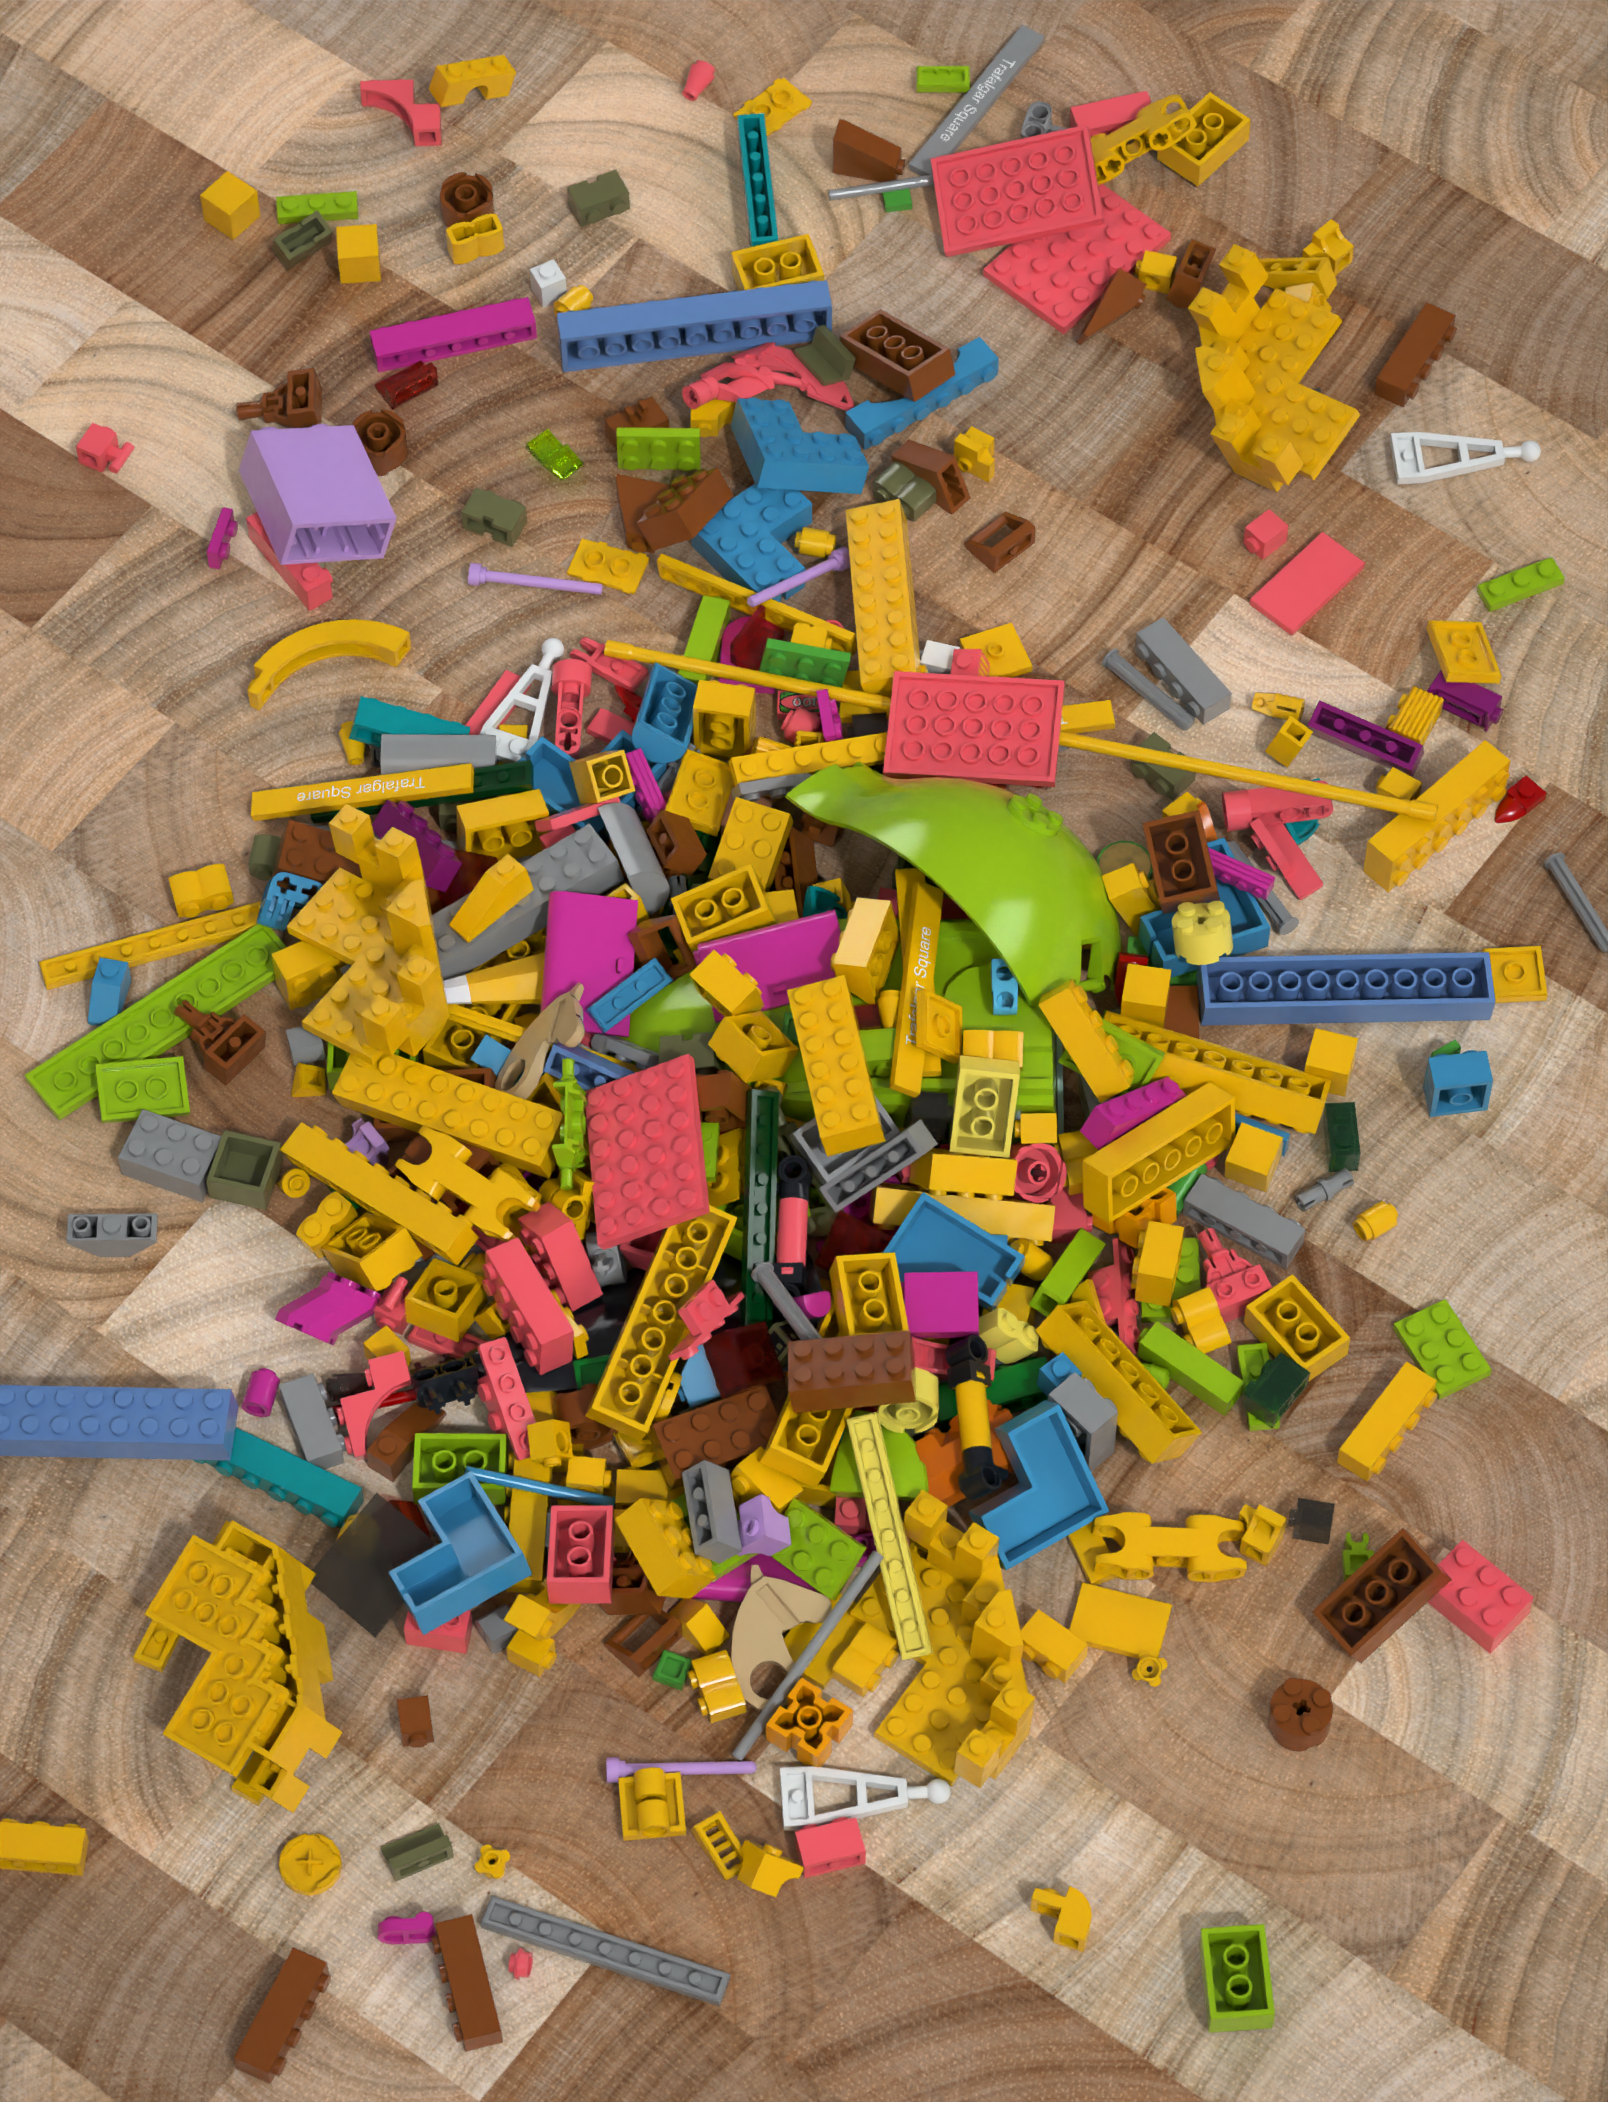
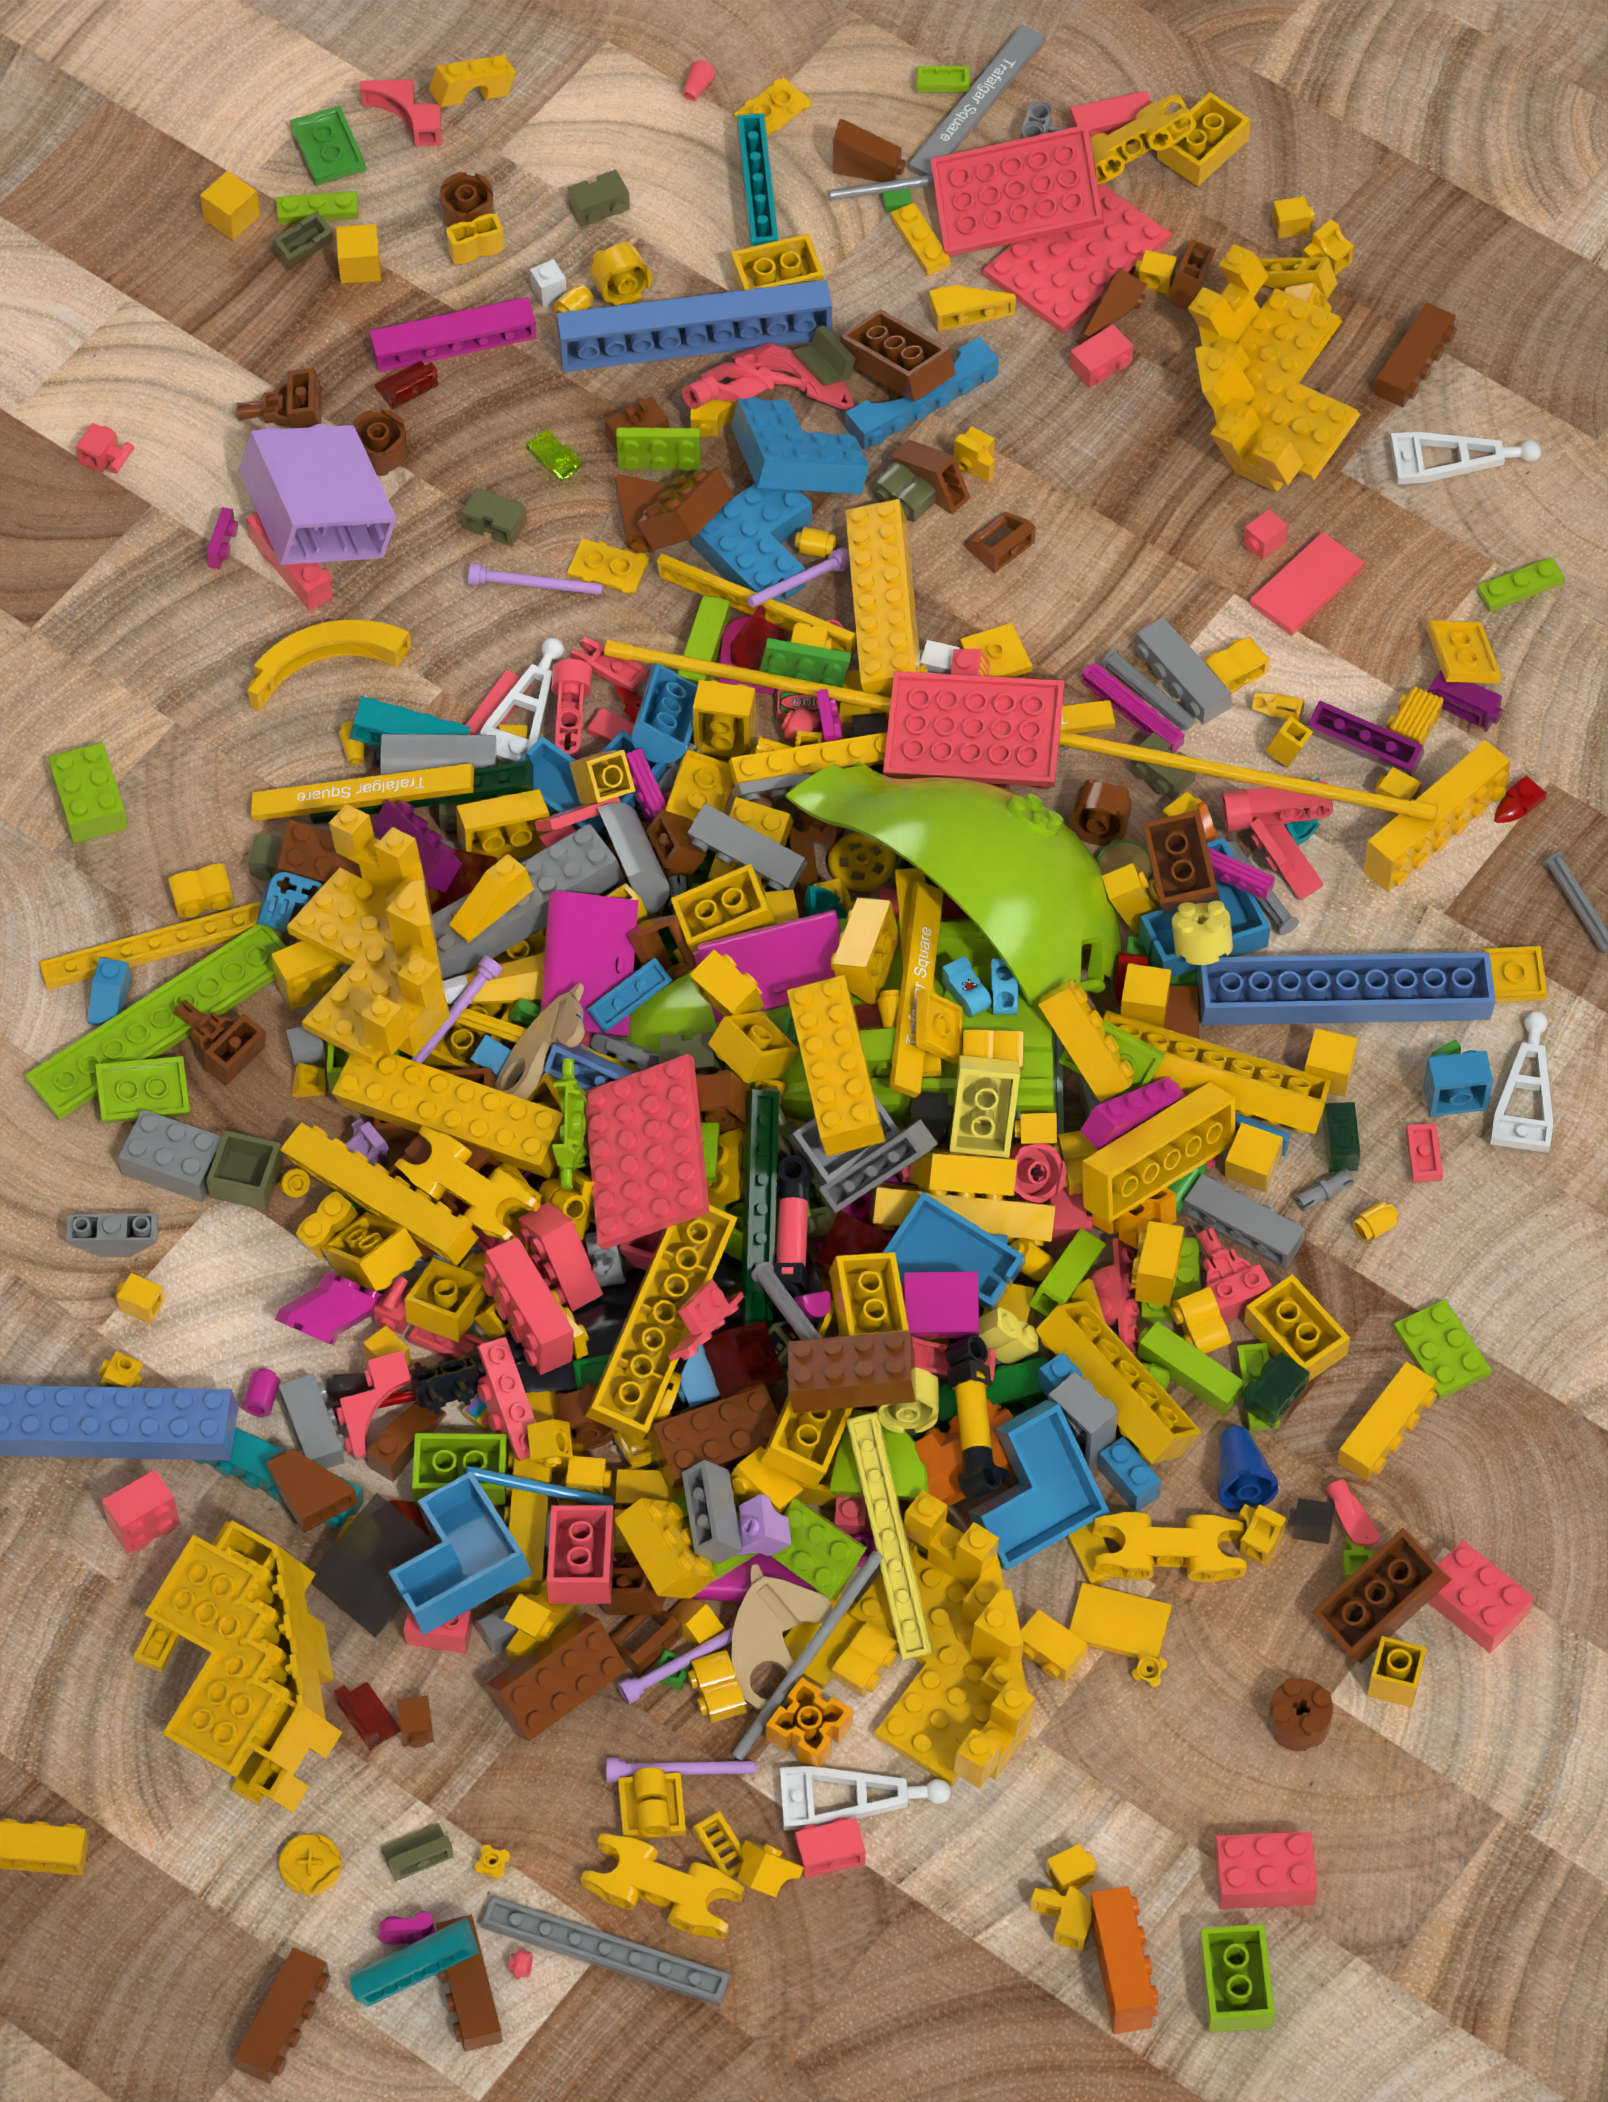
(88, 792): none -> lime brick
(120, 1372): none -> yellow brick
(140, 1298): none -> yellow brick
(141, 1512): none -> coral piece
(309, 1489): none -> dark orange slope
(328, 145): none -> bright green plate
(366, 1714): none -> clear red panel
(414, 1963): none -> teal brick
(477, 1413): none -> tile
(487, 970): none -> lavender piece
(524, 1012): none -> bright green tile
(557, 1676): none -> dark orange brick
(620, 274): none -> yellow brick
(632, 1688): none -> lavender piece
(644, 1879): none -> yellow piece
(743, 846): none -> light grey brick
(871, 880): none -> yellow plate
(920, 239): none -> yellow plate
(965, 306): none -> yellow slope
(965, 987): none -> medium azure leg
(1071, 1868): none -> yellow brick
(1101, 356): none -> coral brick
(1101, 812): none -> dark orange brick
(1122, 1960): none -> orange brick
(1129, 1474): none -> dark azure brick
(1131, 706): none -> dark pink piece
(1239, 663): none -> yellow brick
(1243, 1471): none -> blue cone
(1265, 1870): none -> coral brick
(1292, 217): none -> yellow brick
(1352, 1515): none -> coral piece
(1397, 1671): none -> yellow head
(1424, 1153): none -> coral plate
(1519, 1131): none -> white plate

